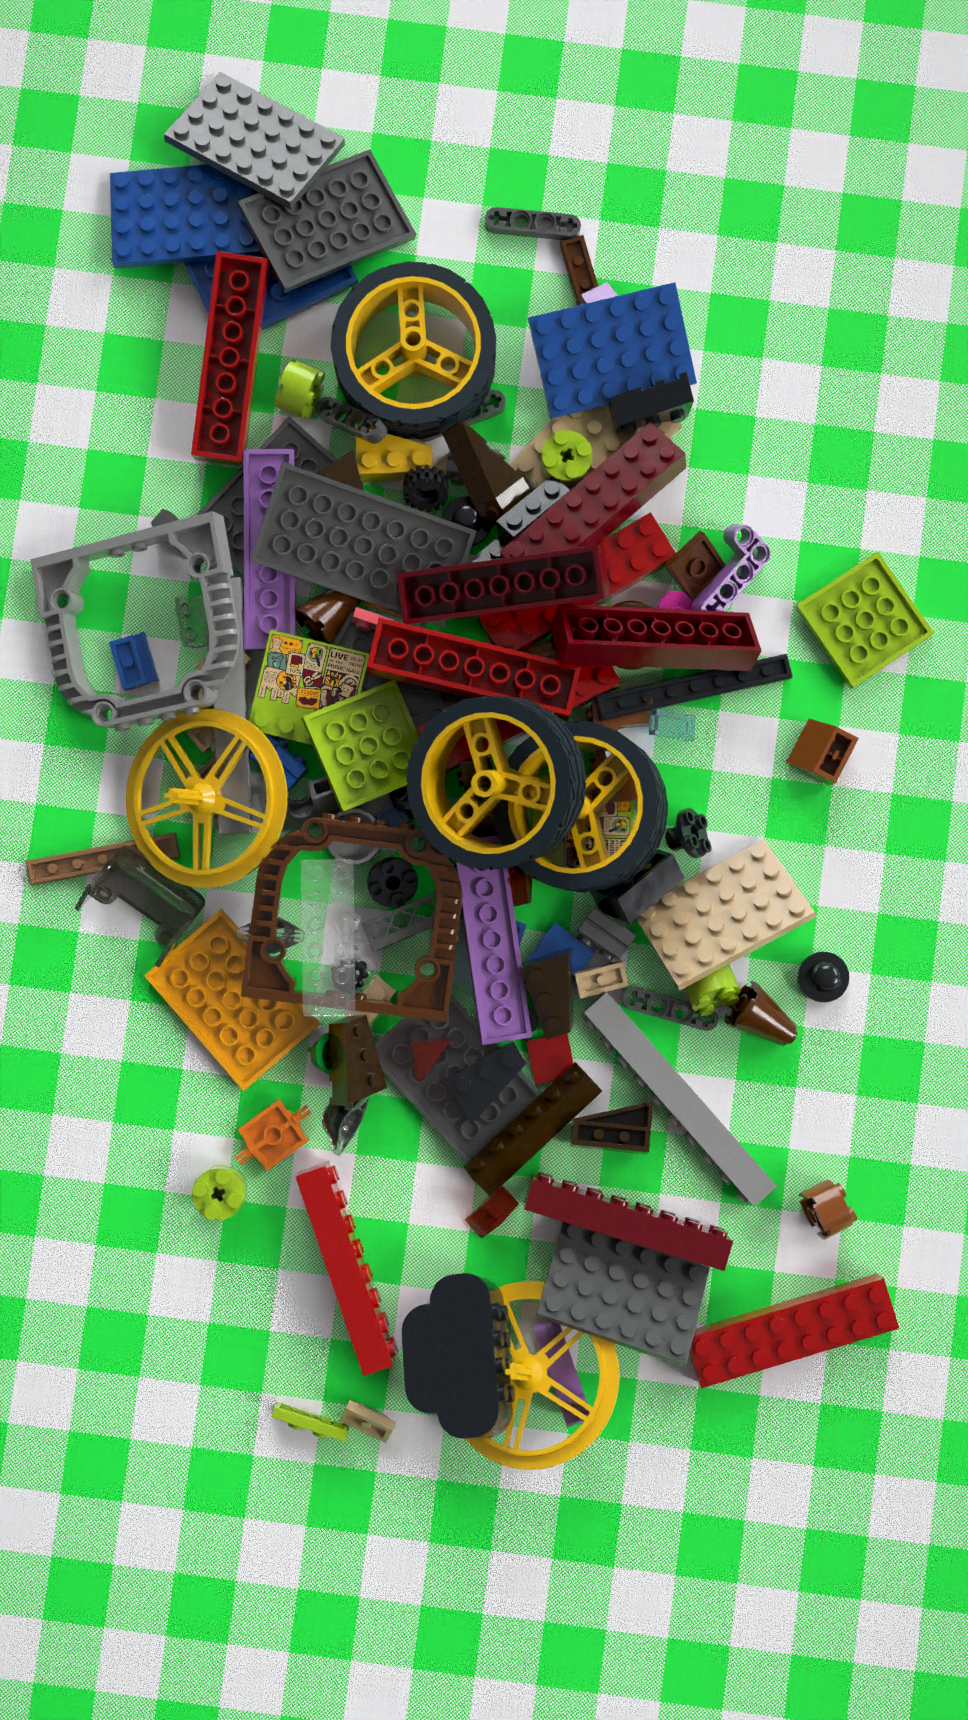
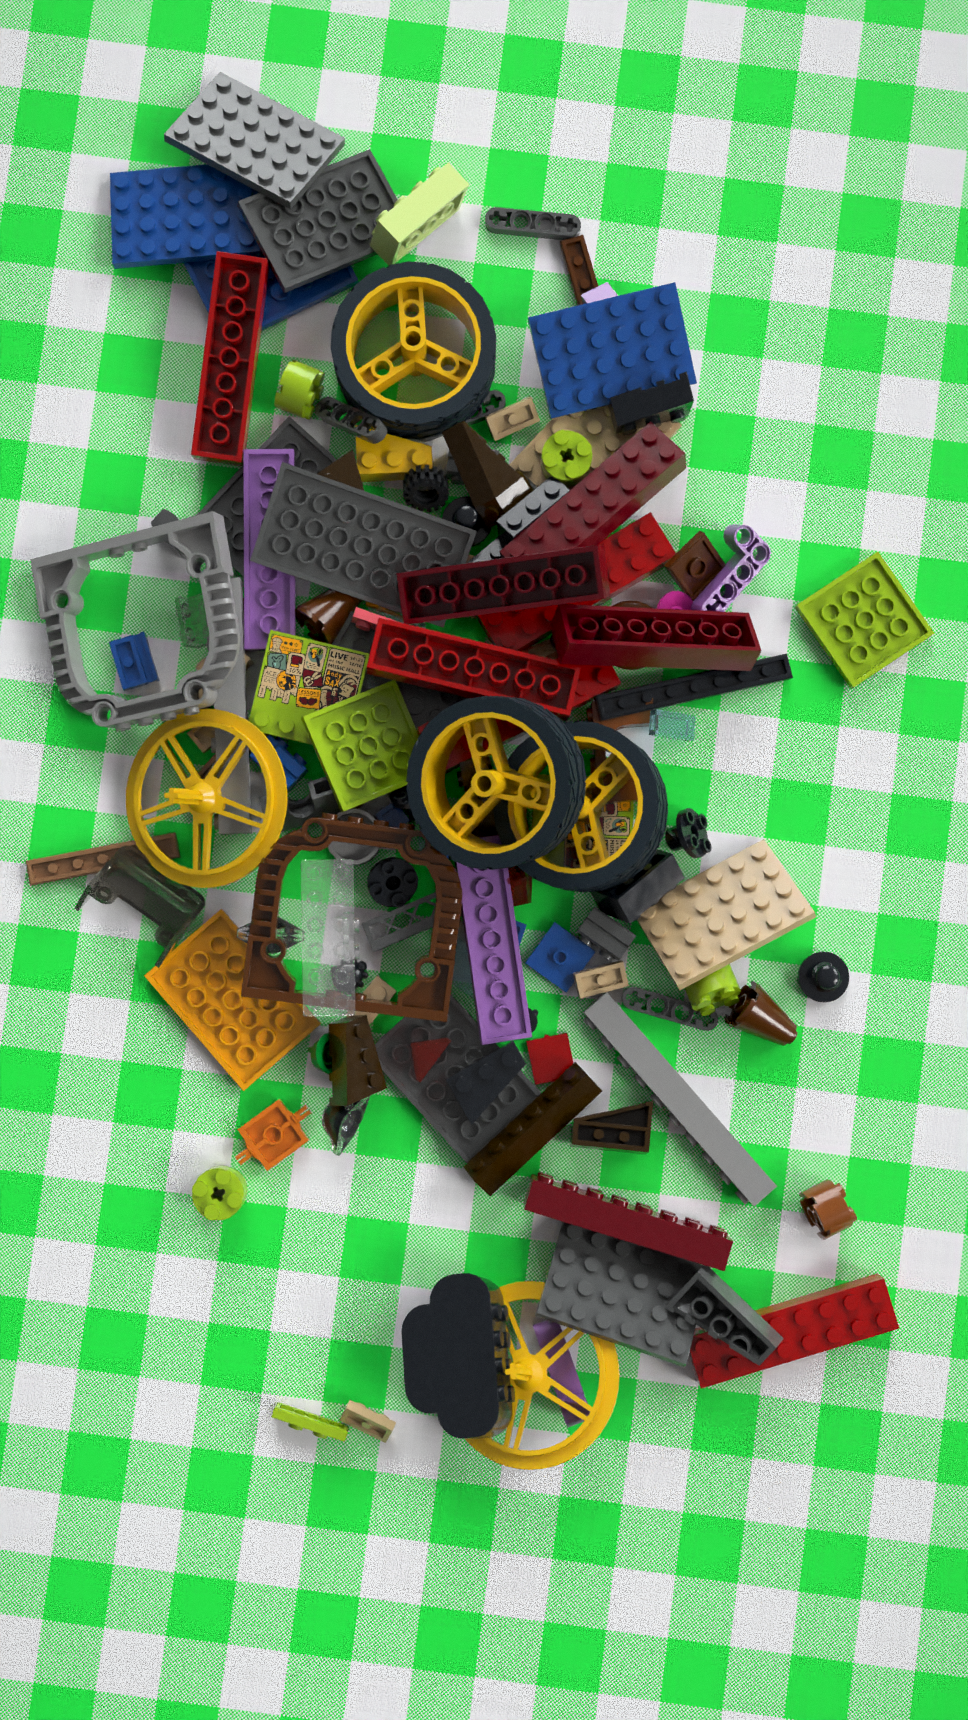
(346, 1267): red brick -> none
(418, 213): none -> yellowish green brick
(492, 1212): clear red slope -> none
(512, 418): none -> tan plate
(551, 991): dark brown wedge -> none
(725, 1315): none -> dark grey wedge
(822, 751): dark orange slope -> none

